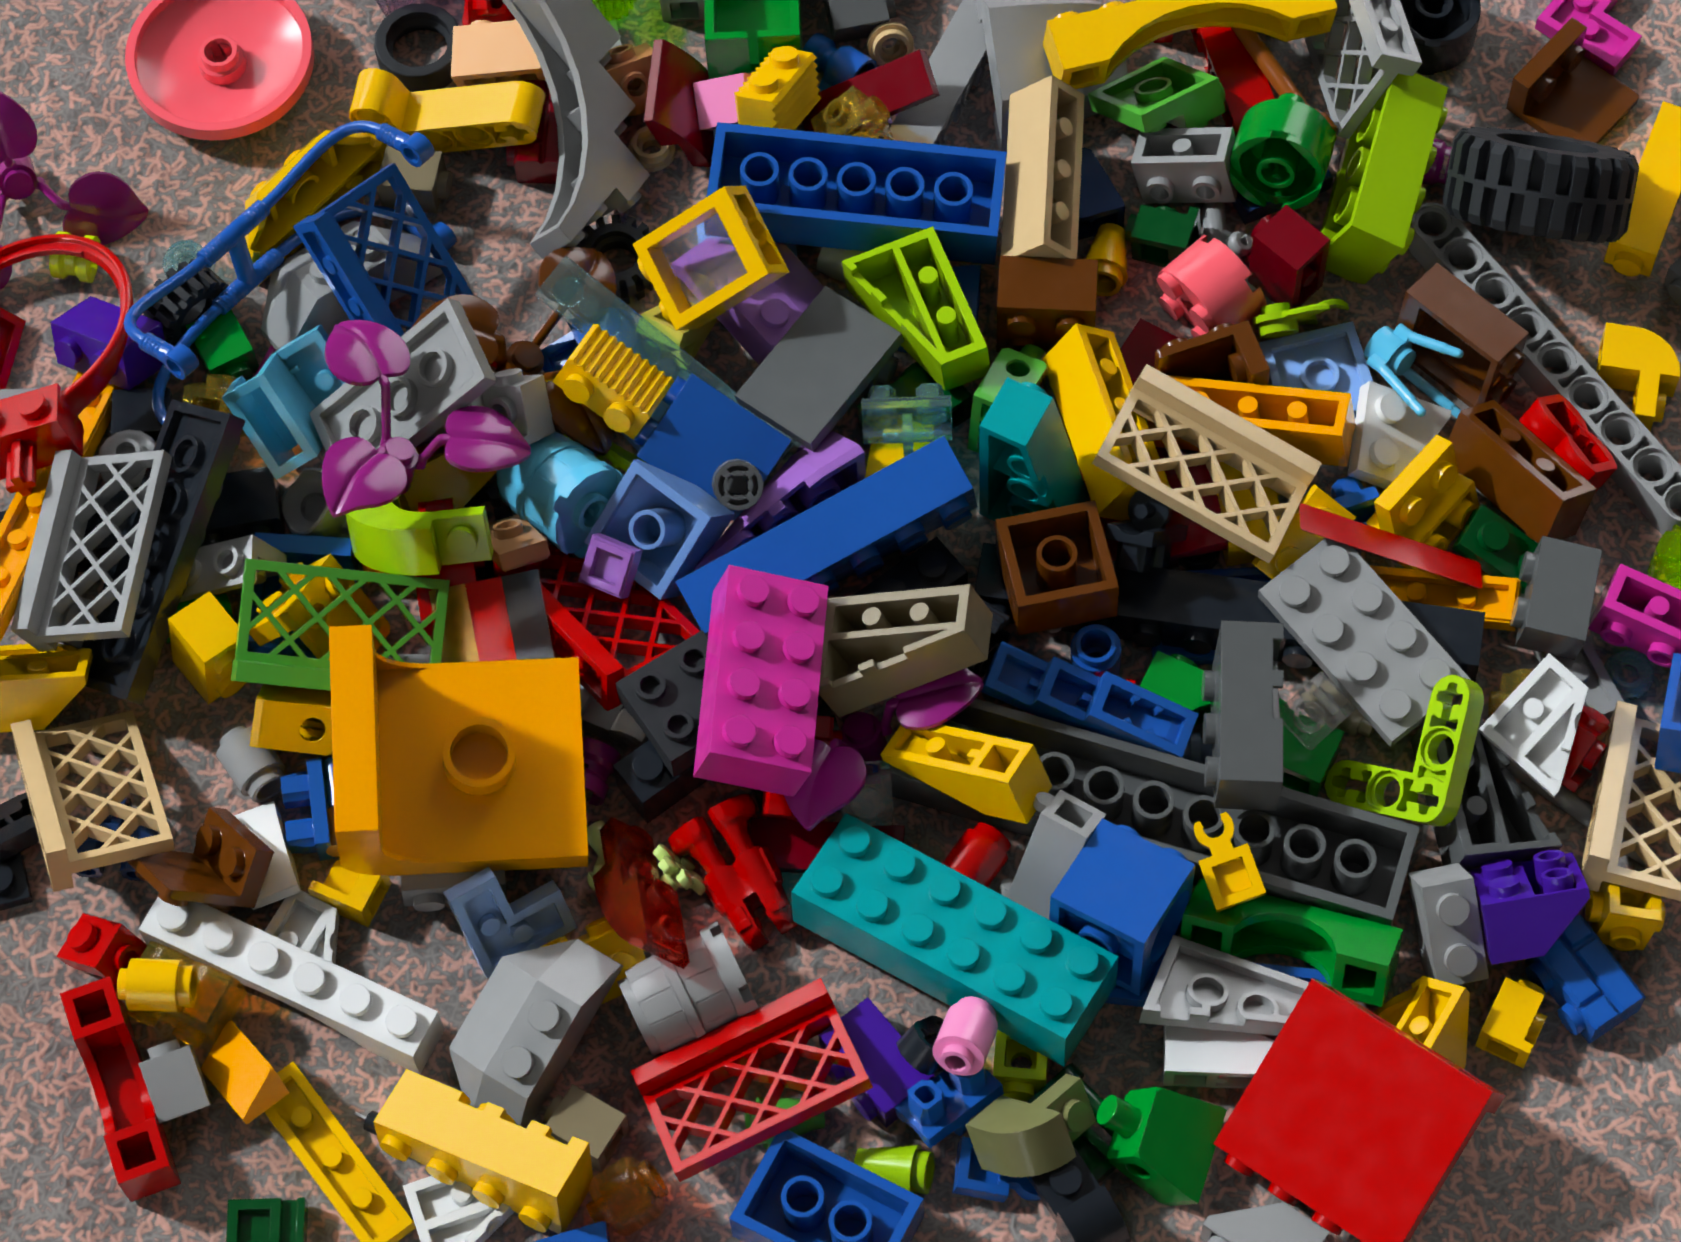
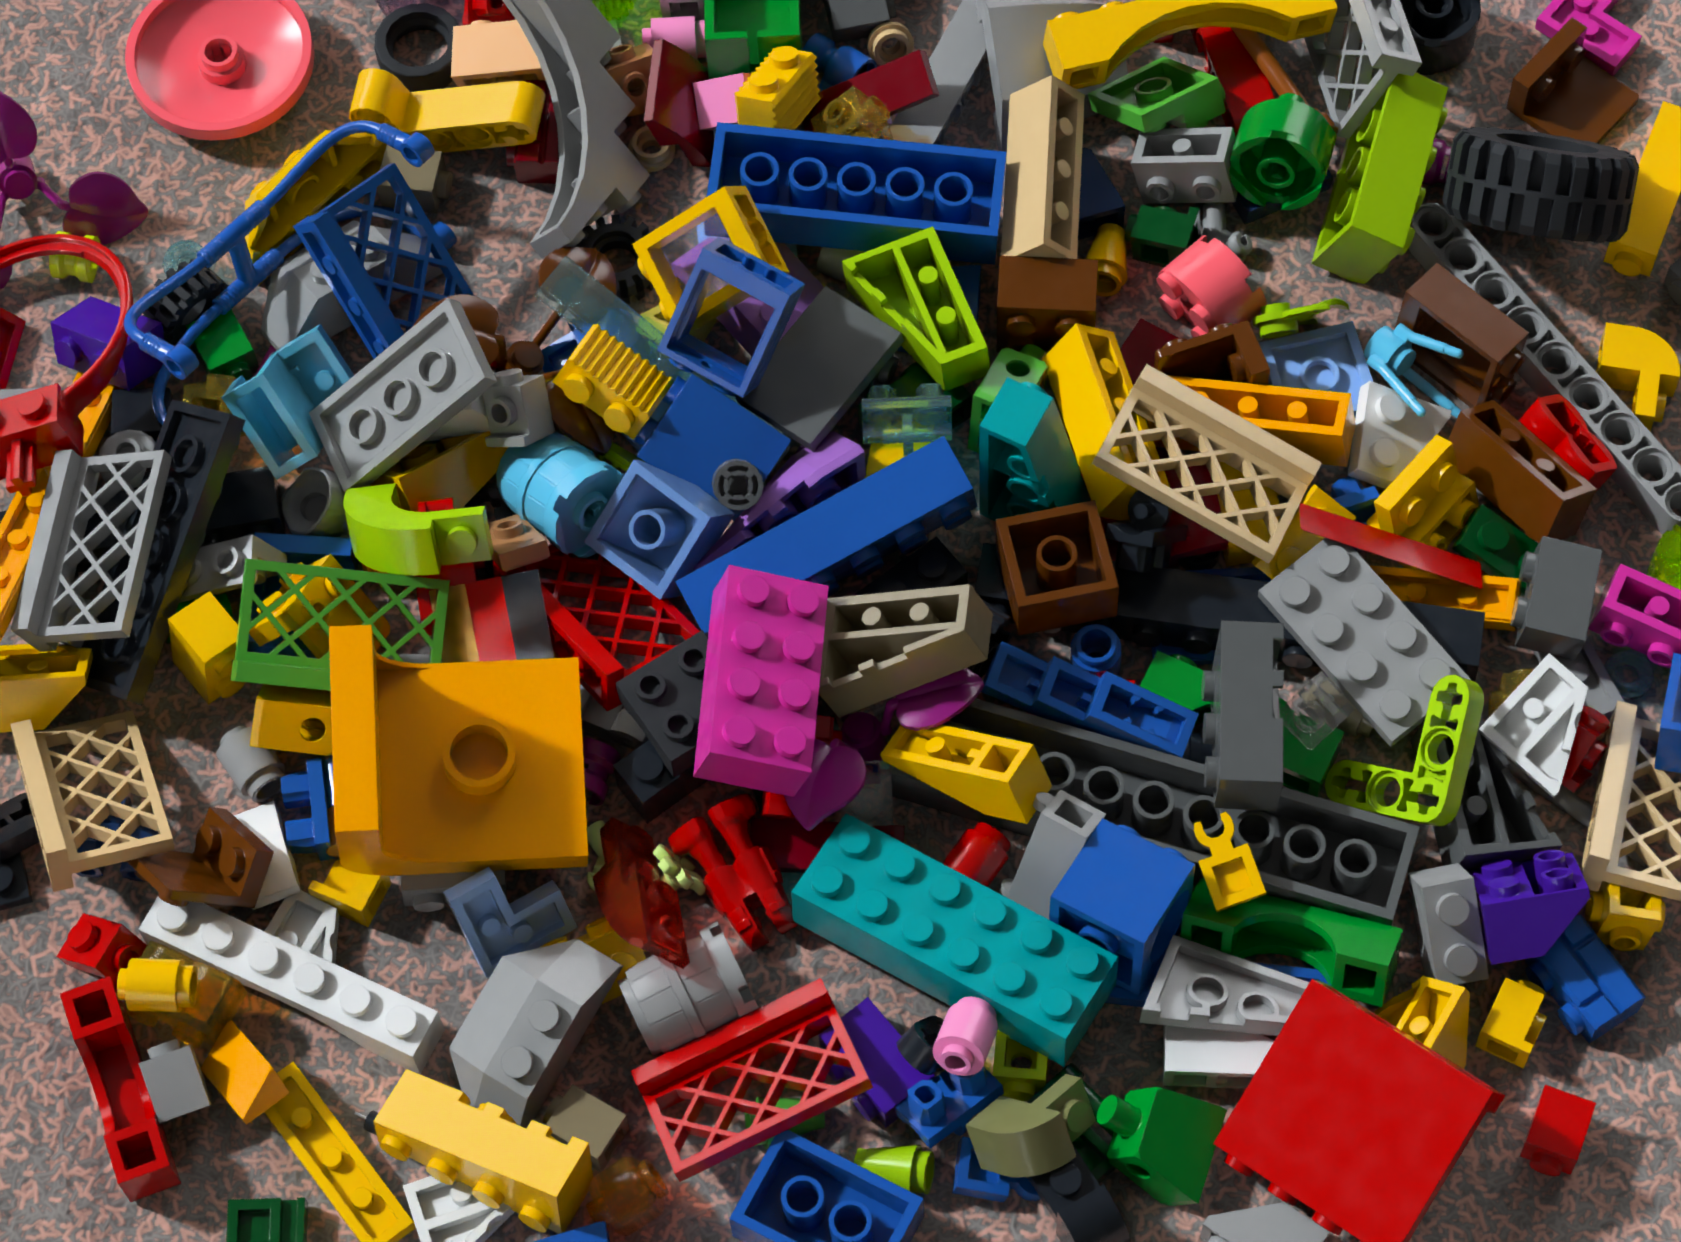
(364, 478): magenta plant -> none
(610, 565): medium lavender tile -> none
(681, 31): none -> bright pink brick
(752, 277): none -> blue window
(1287, 257): dark red brick -> none
(1557, 1131): none -> red brick

